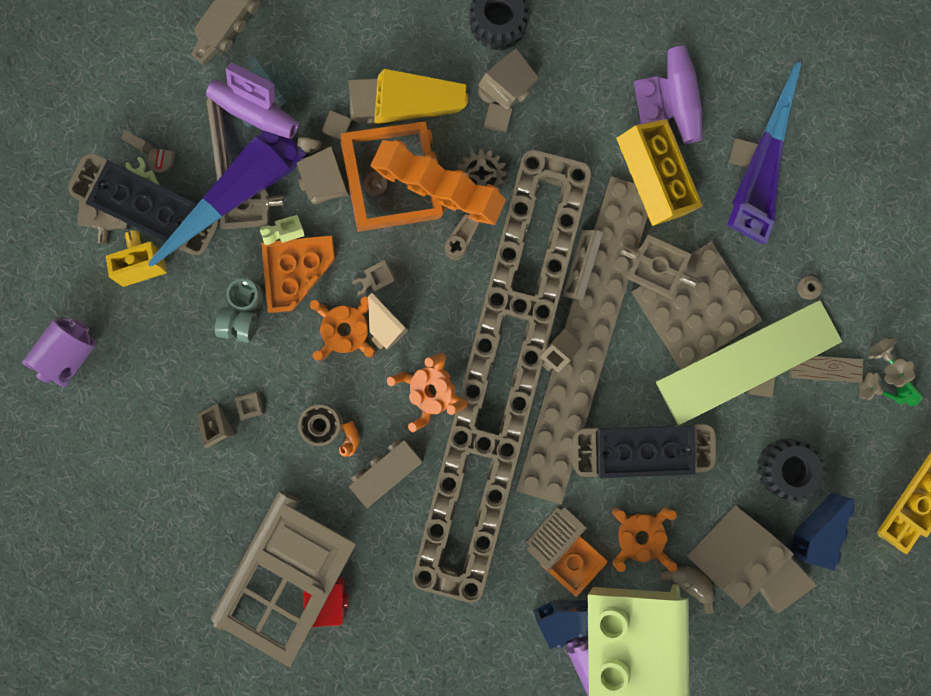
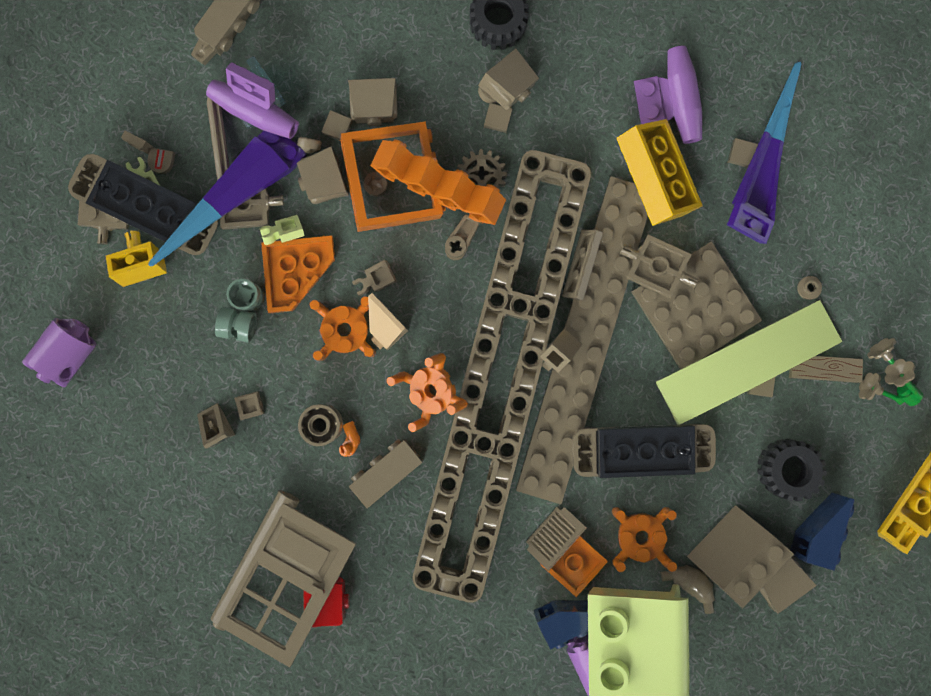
(413, 96): yellow slope -> none

